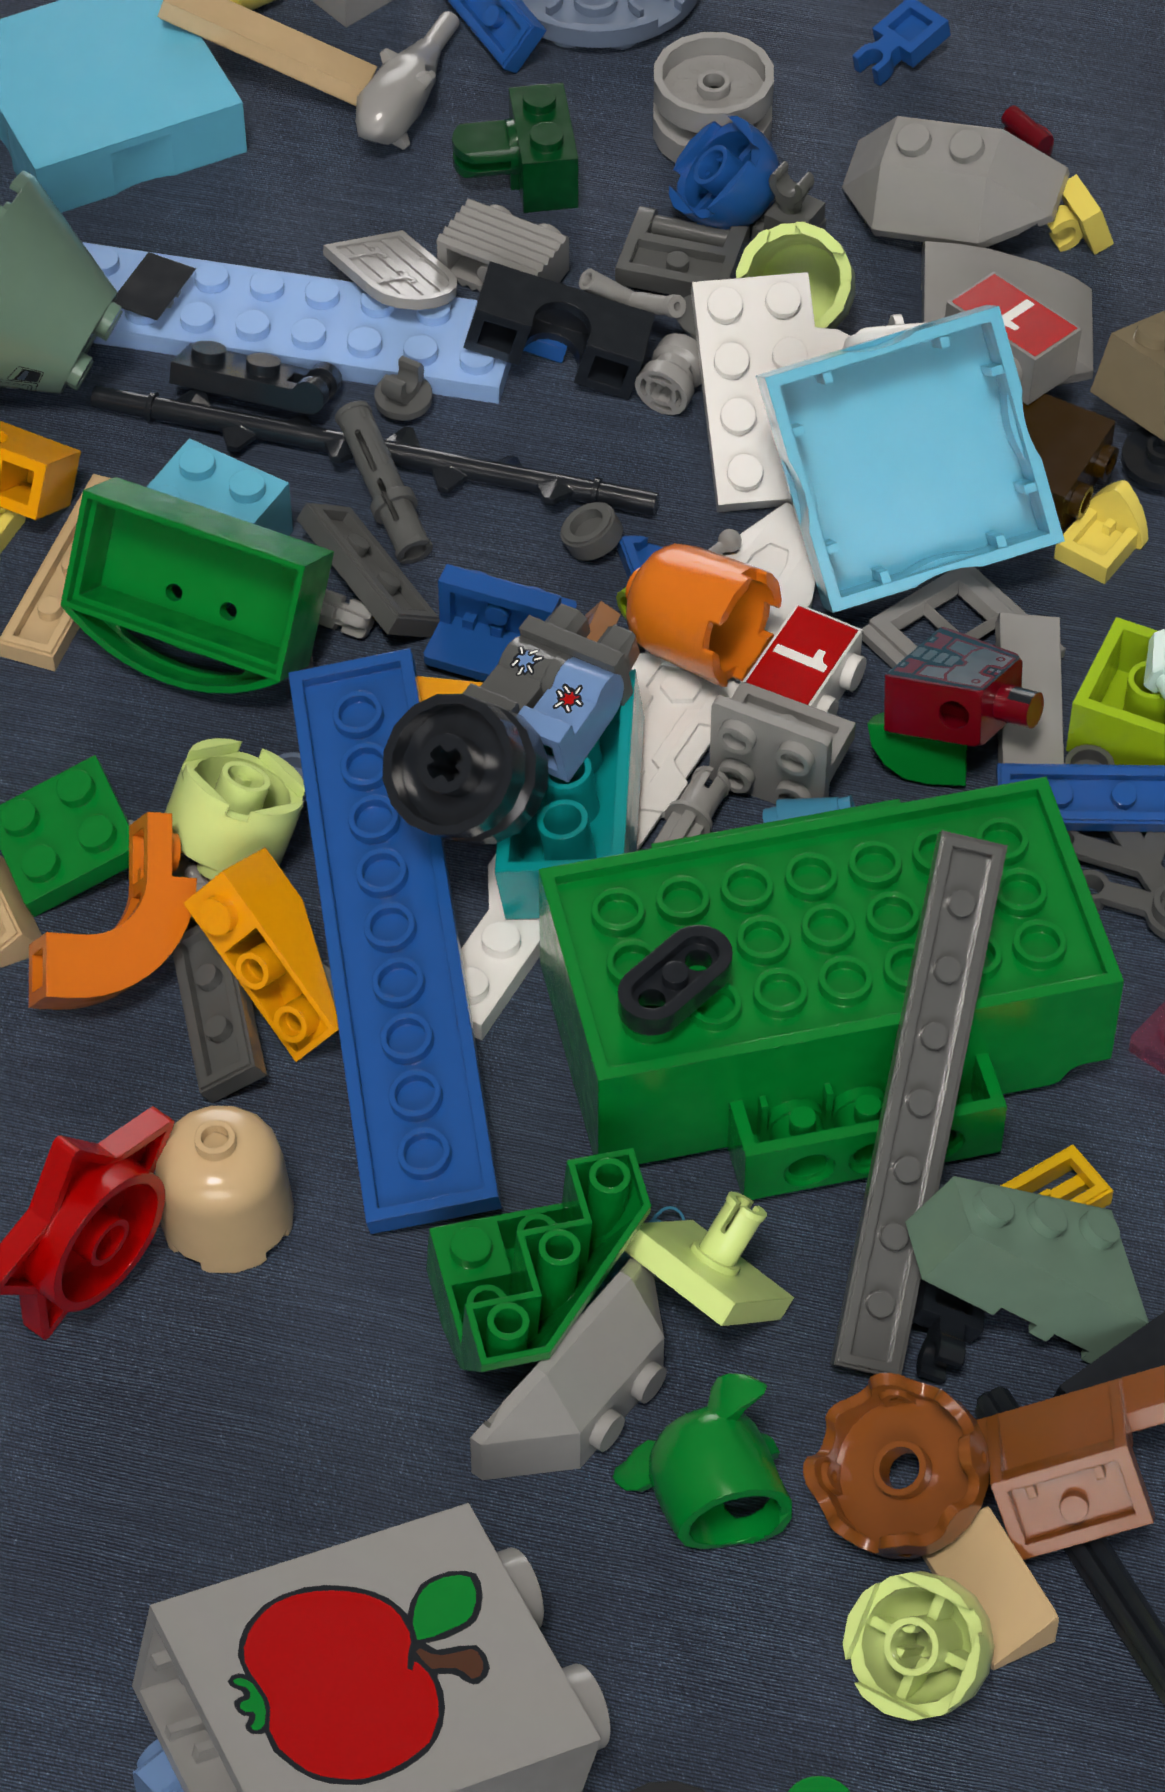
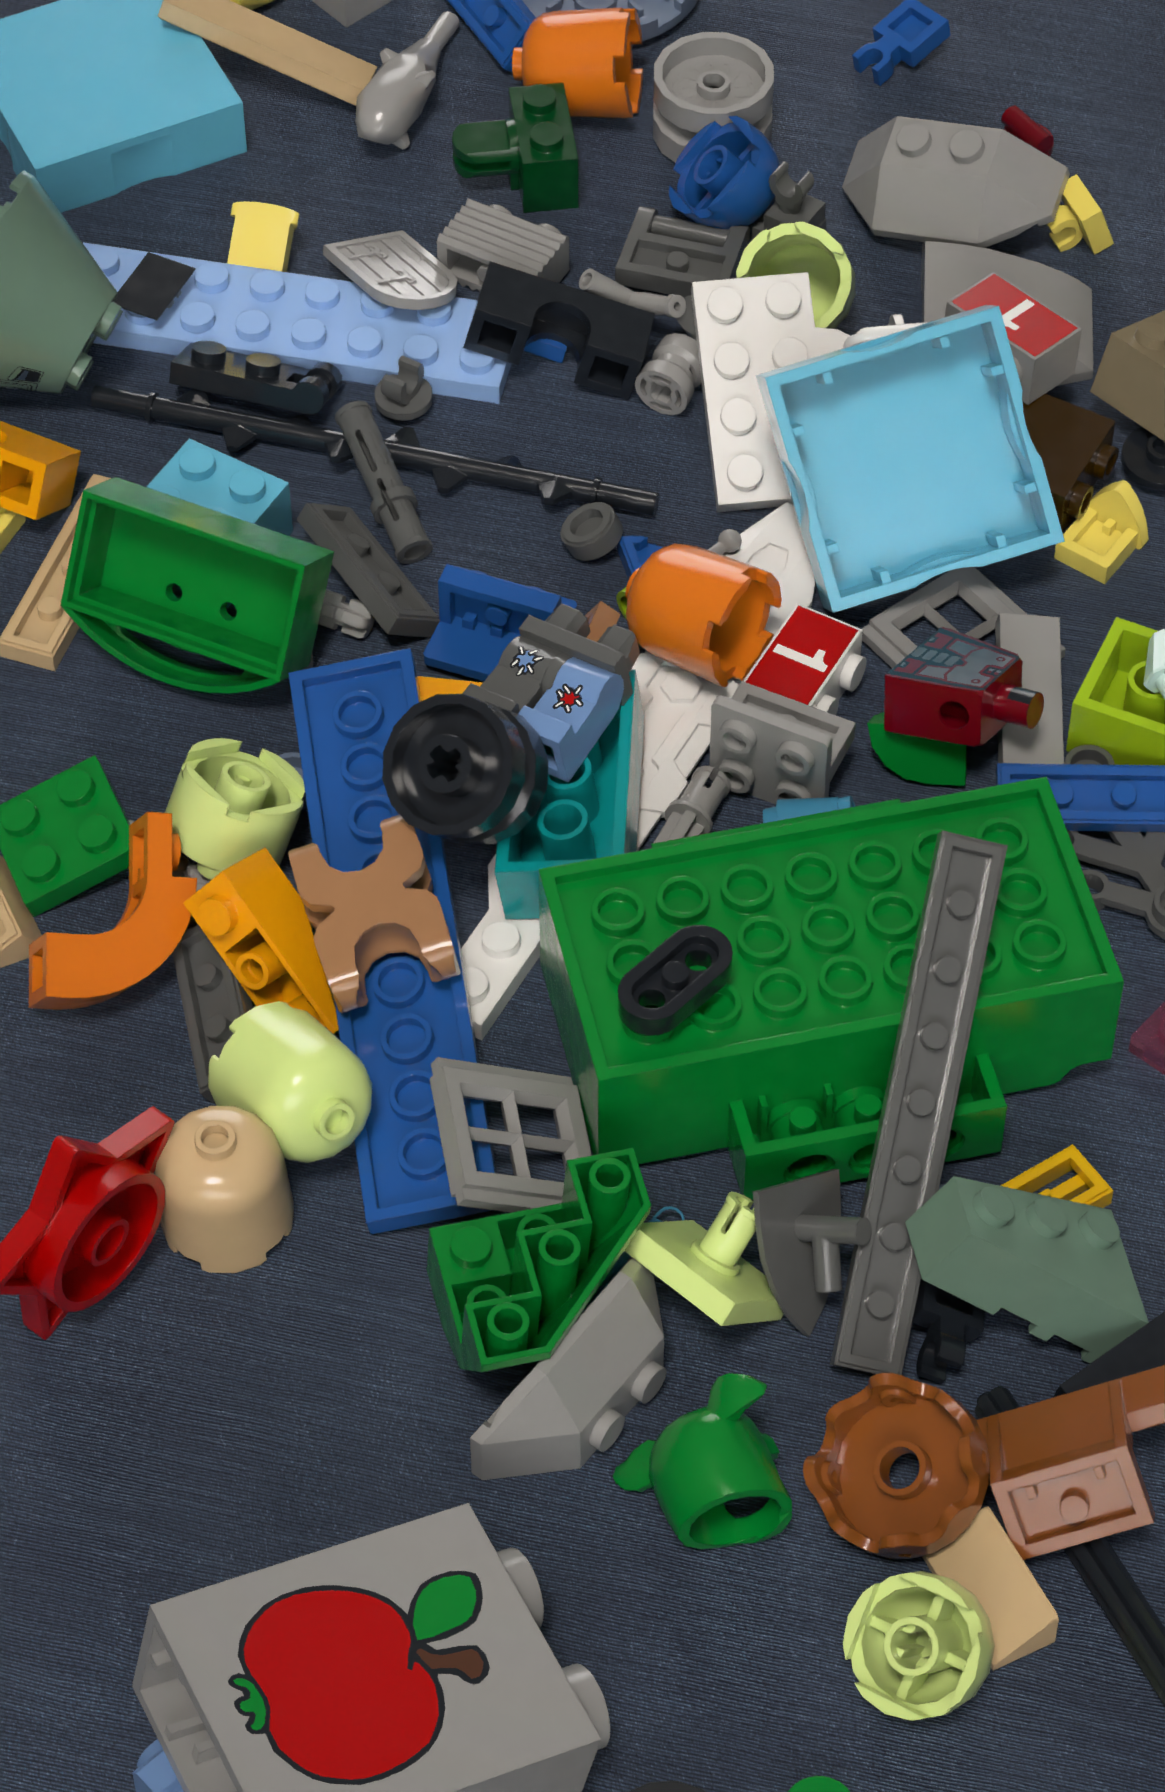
(262, 235): none -> light yellow tile
(294, 1080): none -> yellowish green cylinder
(373, 913): none -> medium nougat piece
(510, 1087): none -> light grey piece
(589, 55): none -> orange cylinder
(801, 1240): none -> dark grey shield

